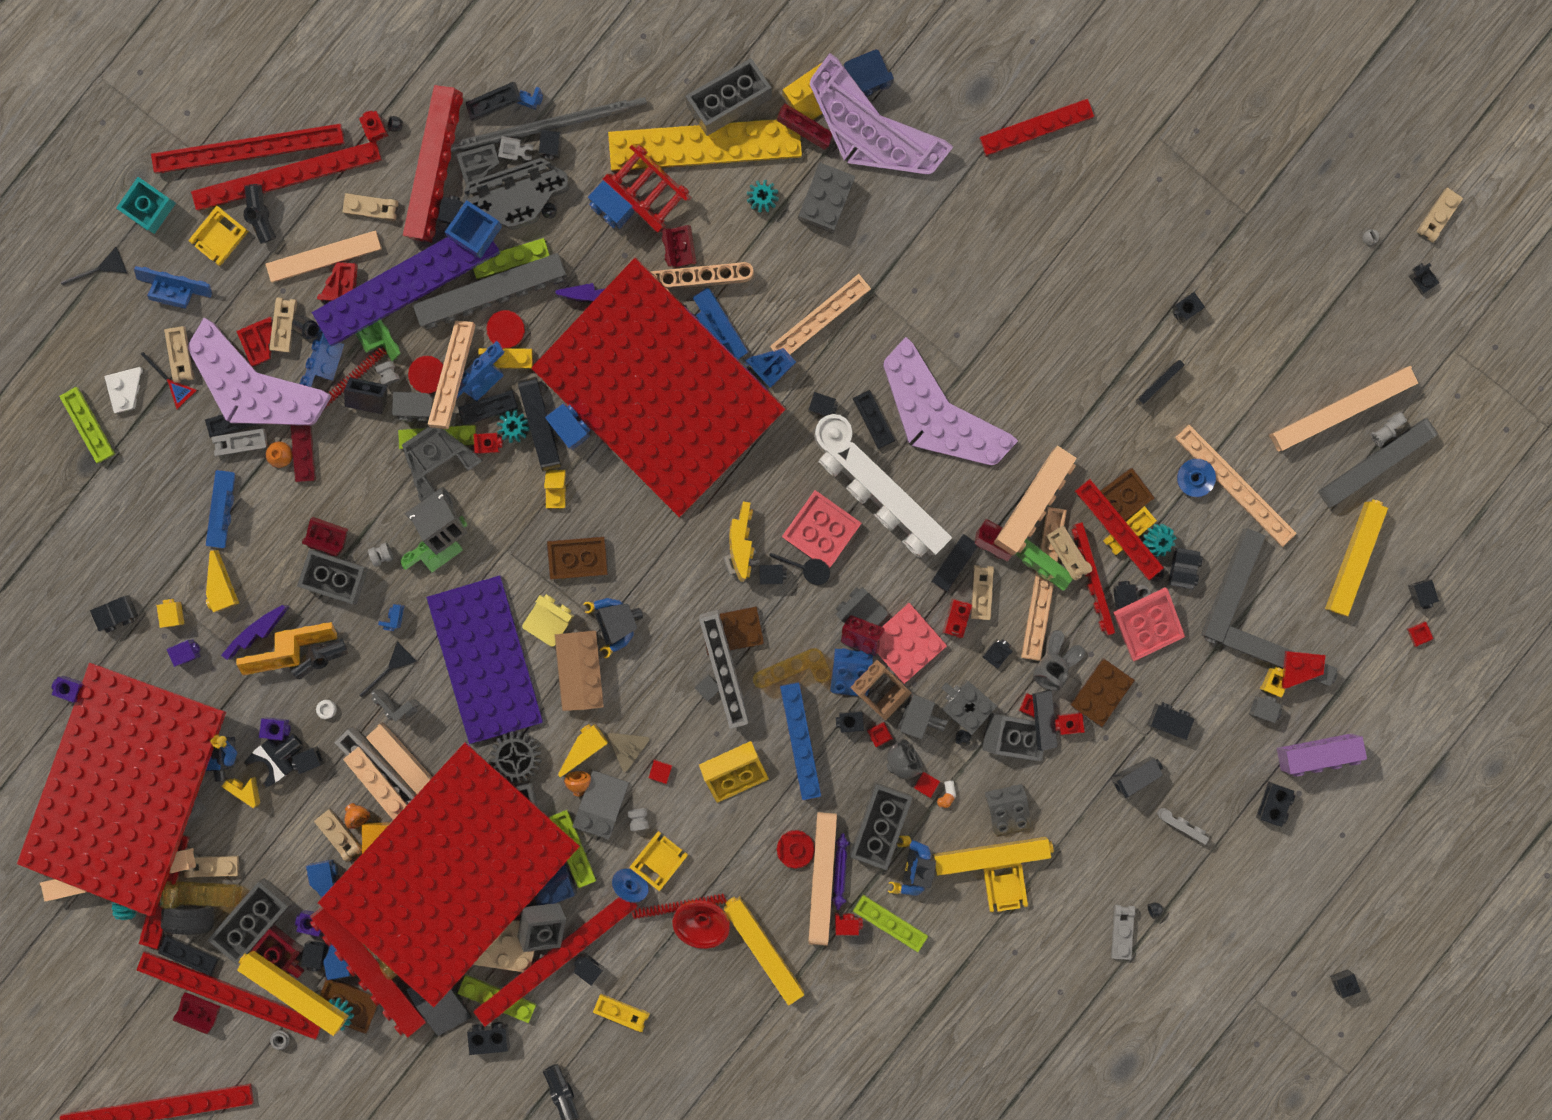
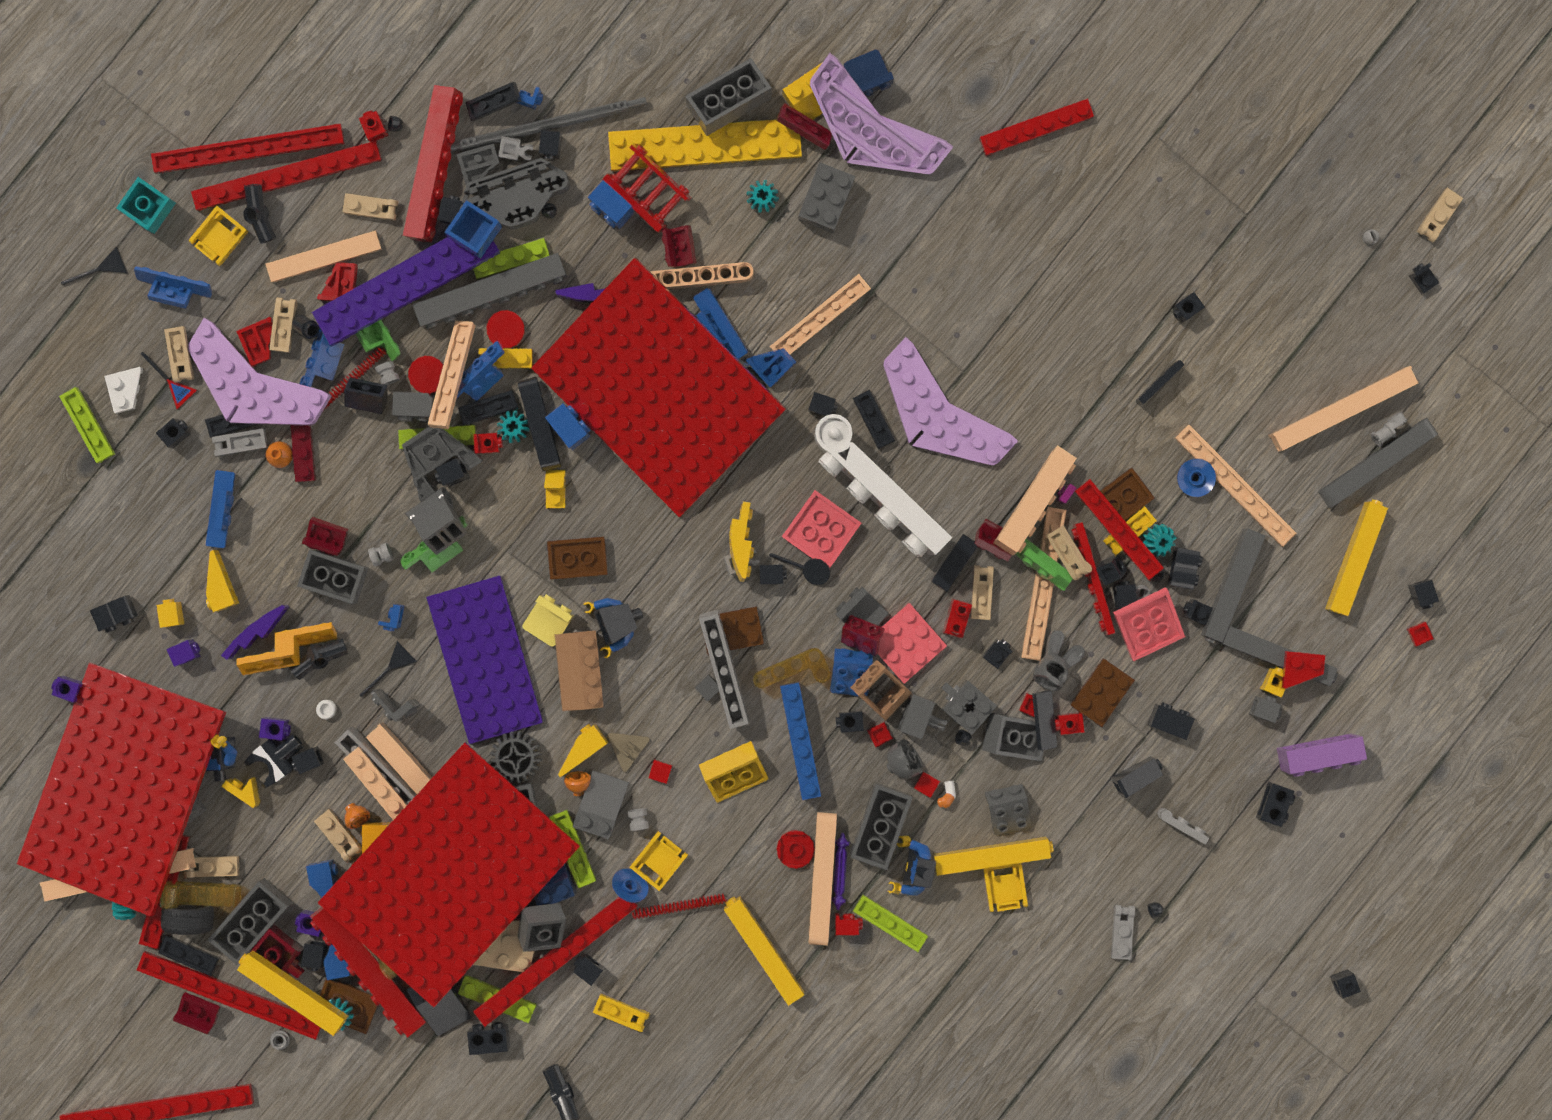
(166, 436): none -> black brick
(451, 473): none -> black brick
(701, 924): red dish -> none
(1065, 493): none -> magenta plate
(1111, 569): none -> black brick
(1197, 611): none -> black bracket

